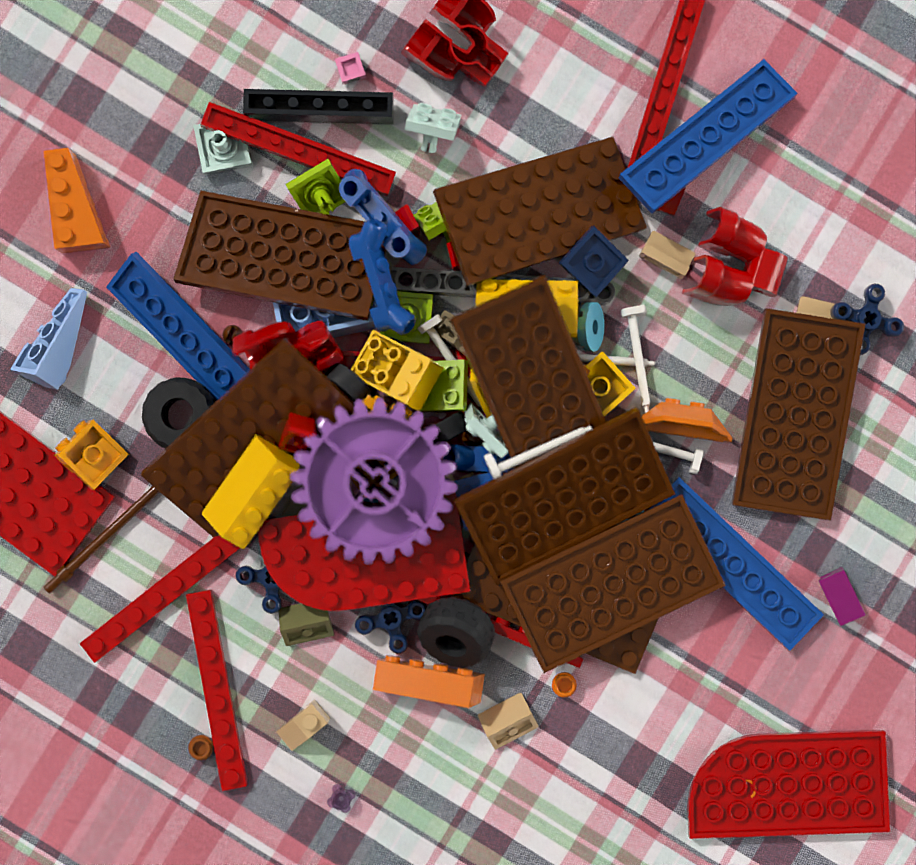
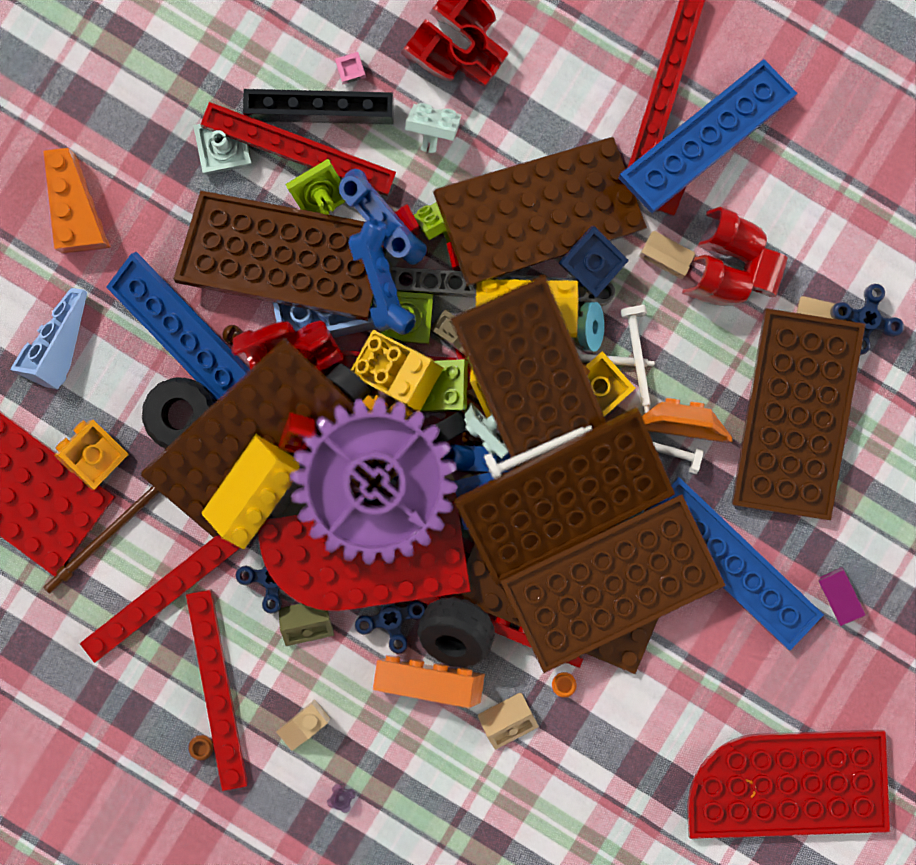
(429, 328): white piece -> none

